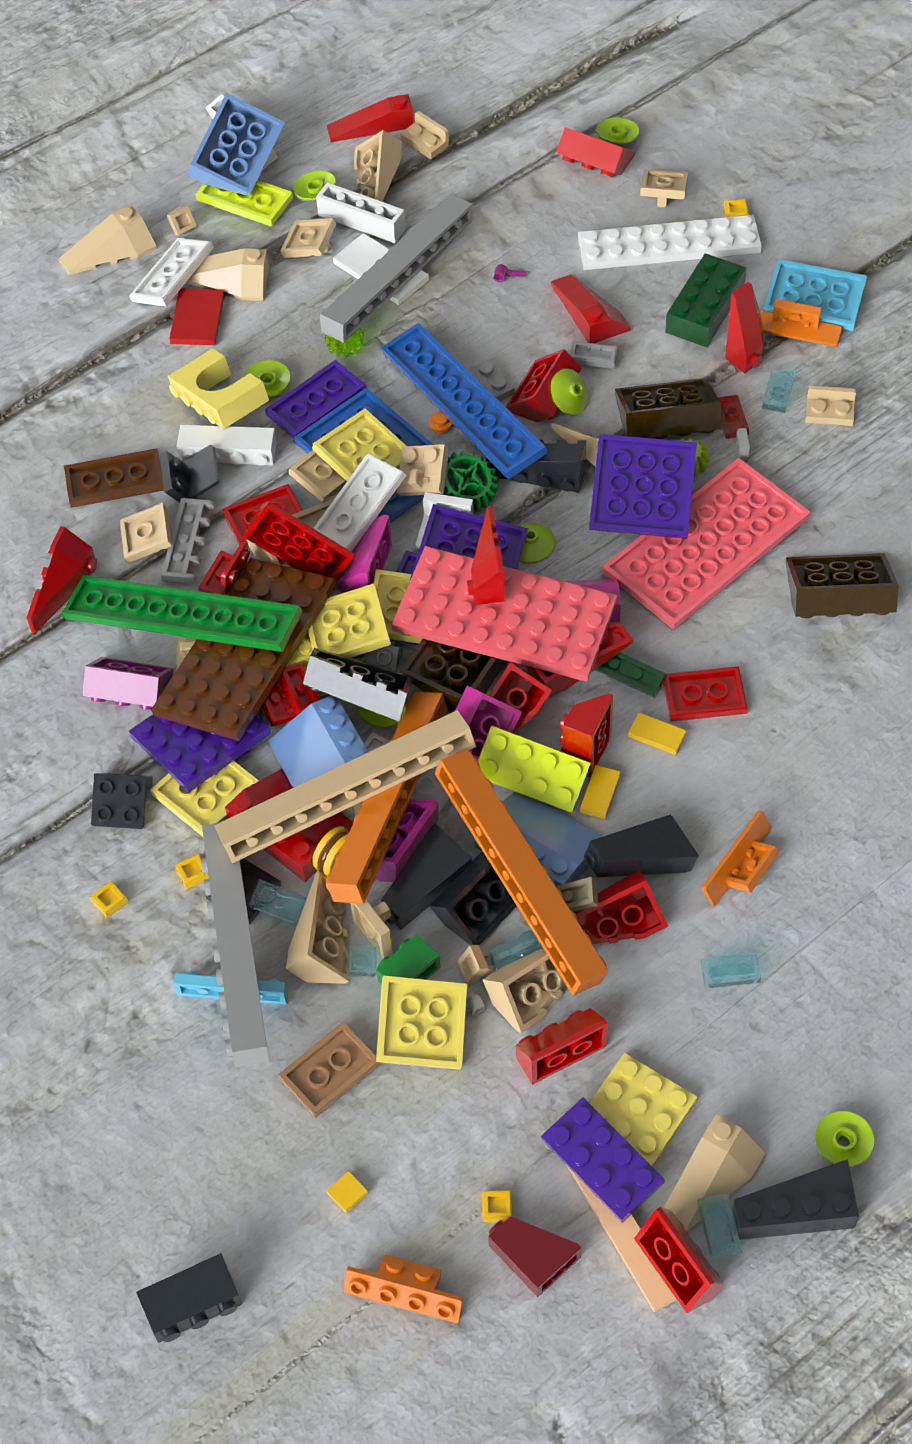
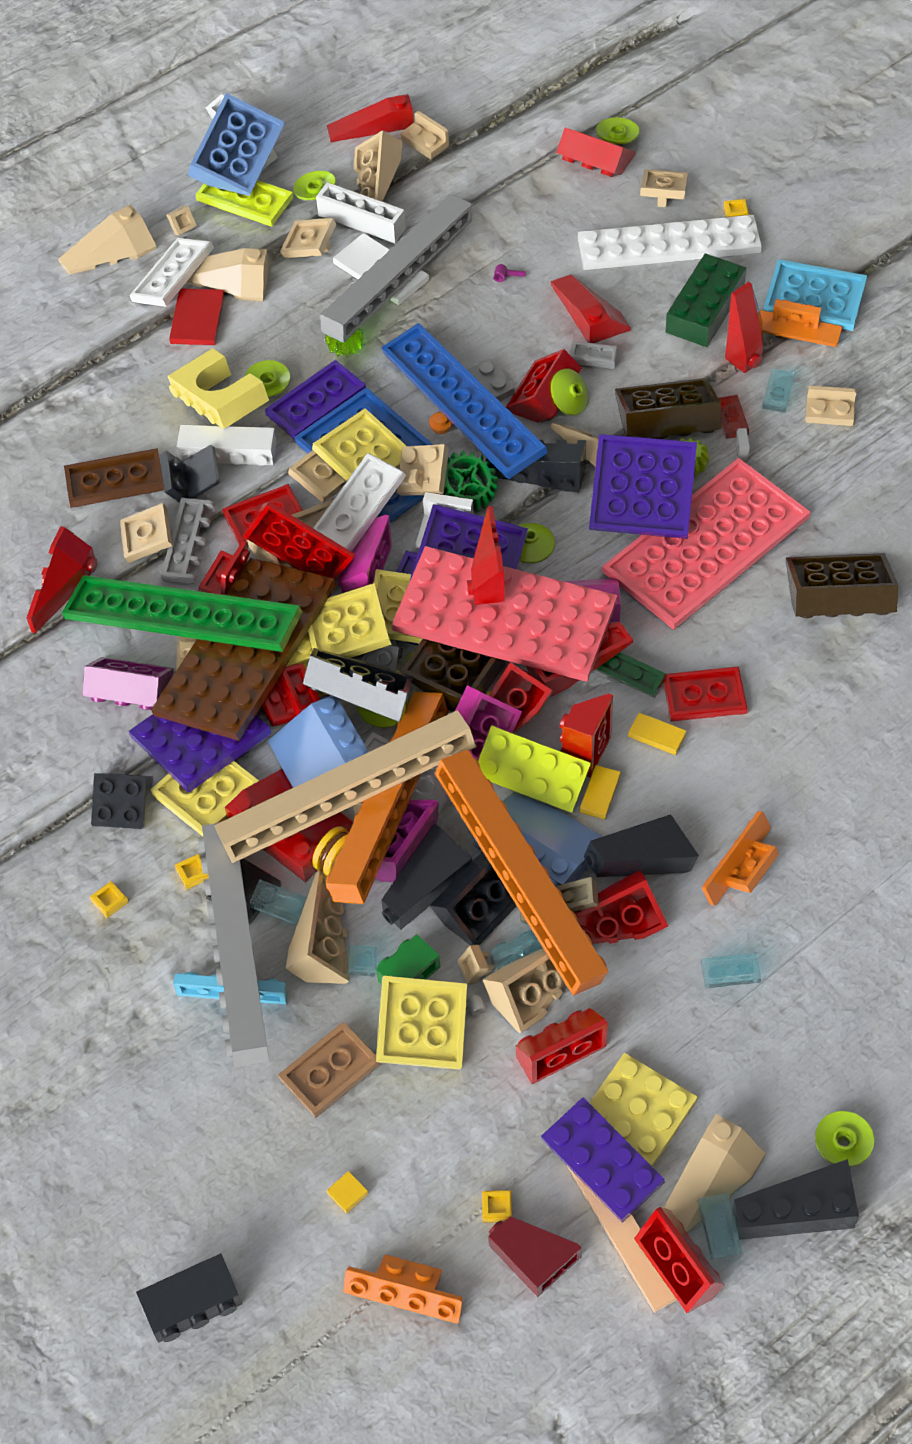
(372, 926): tan hinge -> none

